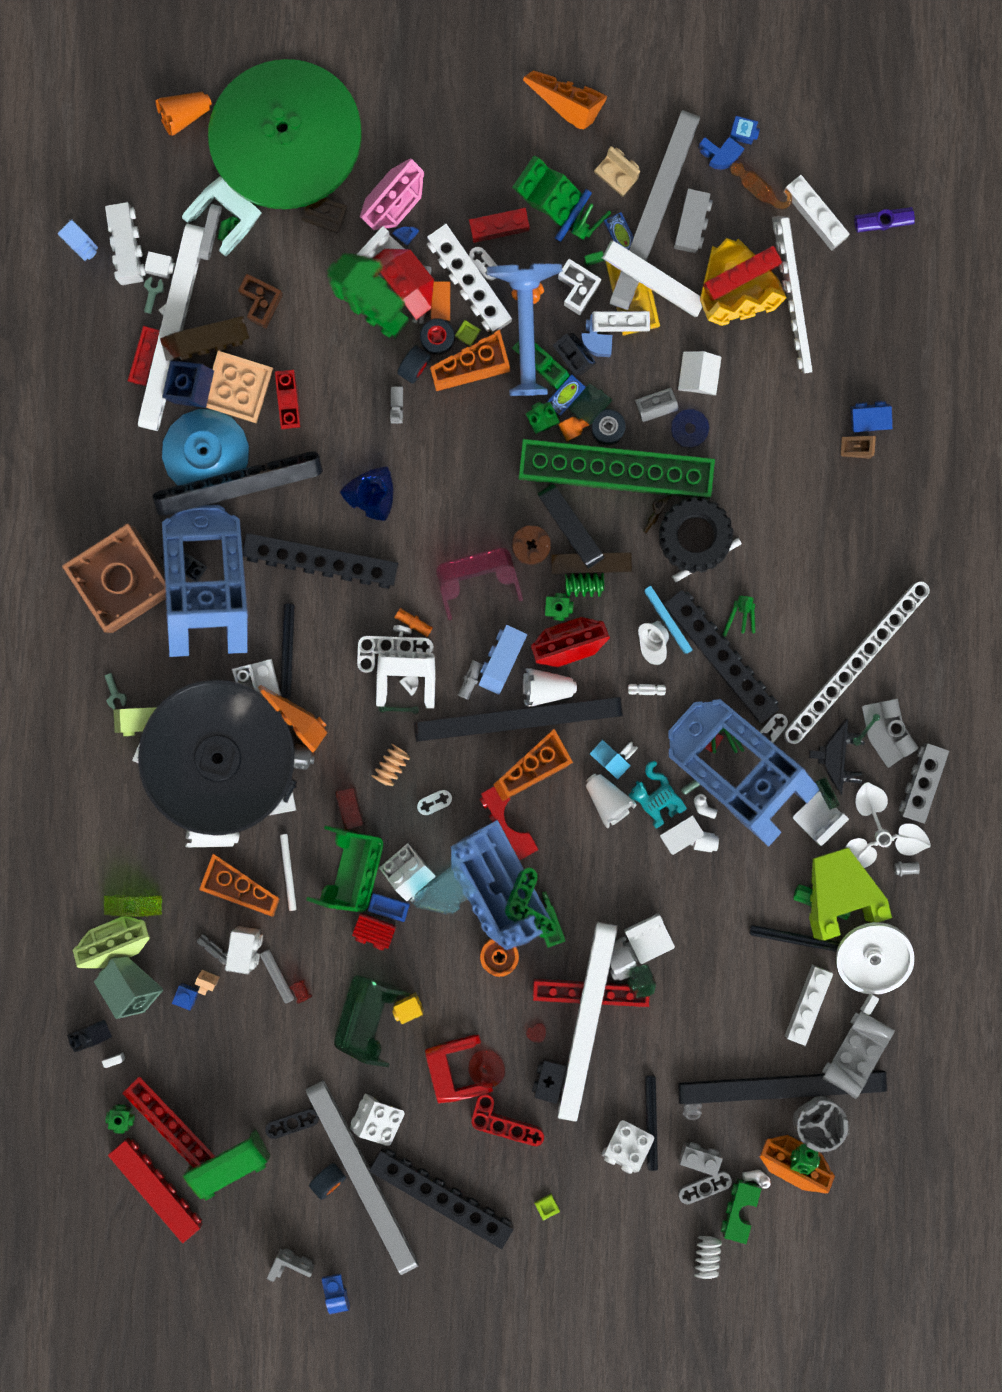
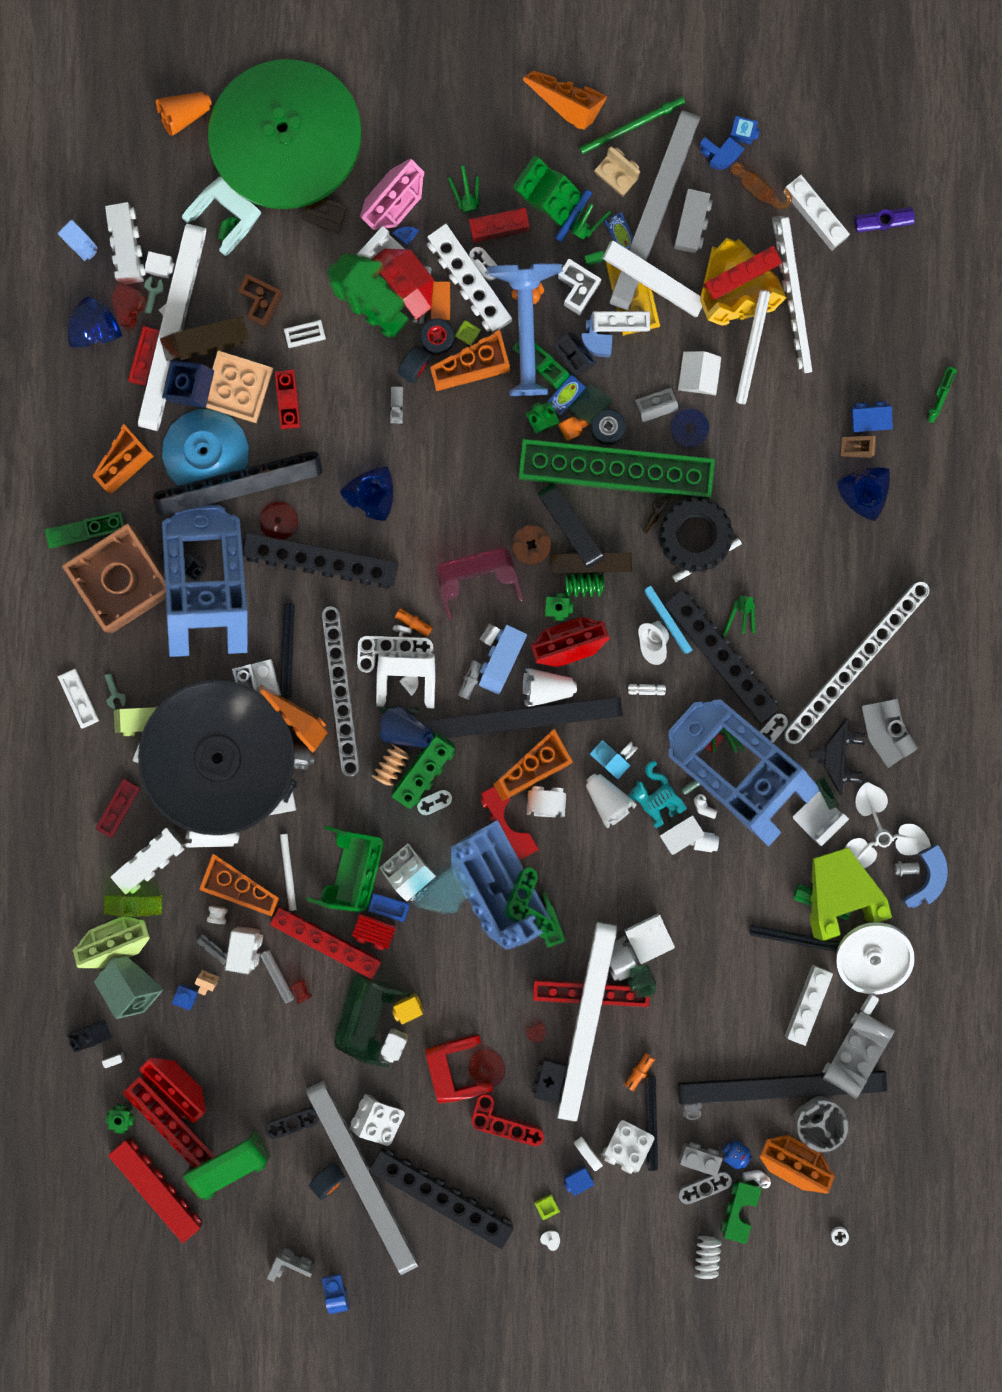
(78, 698): none -> white tile
(84, 530): none -> green slope
(92, 324): none -> clear blue brick
(117, 808): none -> dark red plate
(122, 460): none -> orange wedge
(127, 304): none -> clear red slope
(148, 860): none -> white wedge
(174, 1088): none -> red wedge
(210, 232): light grey beam -> none
(217, 915): none -> white wheel
(285, 528): none -> clear red dish
(308, 333): none -> white tile
(326, 942): none -> red brick
(336, 682): none -> light grey beam
(349, 808): clear red brick -> none
(394, 1045): none -> white brick
(404, 729): none -> dark blue cone
(423, 770): none -> green brick
(468, 202): none -> green plant
(489, 634): none -> white tile
(494, 965): orange brick -> none
(546, 803): none -> white brick
(551, 1239): none -> white piece
(578, 1180): none -> blue brick
(588, 1153): none -> white beam
(639, 1071): none -> orange pin
(665, 108): none -> green bar
(736, 1154): none -> blue head
(753, 345): none -> white axle
(804, 1159): green brick -> none
(844, 1239): none -> white bush
(857, 741): clear green hinge -> none
(866, 491): none -> clear blue brick
(926, 794): light grey brick -> none
(935, 880): none -> medium blue arch
(941, 393): none -> green piece

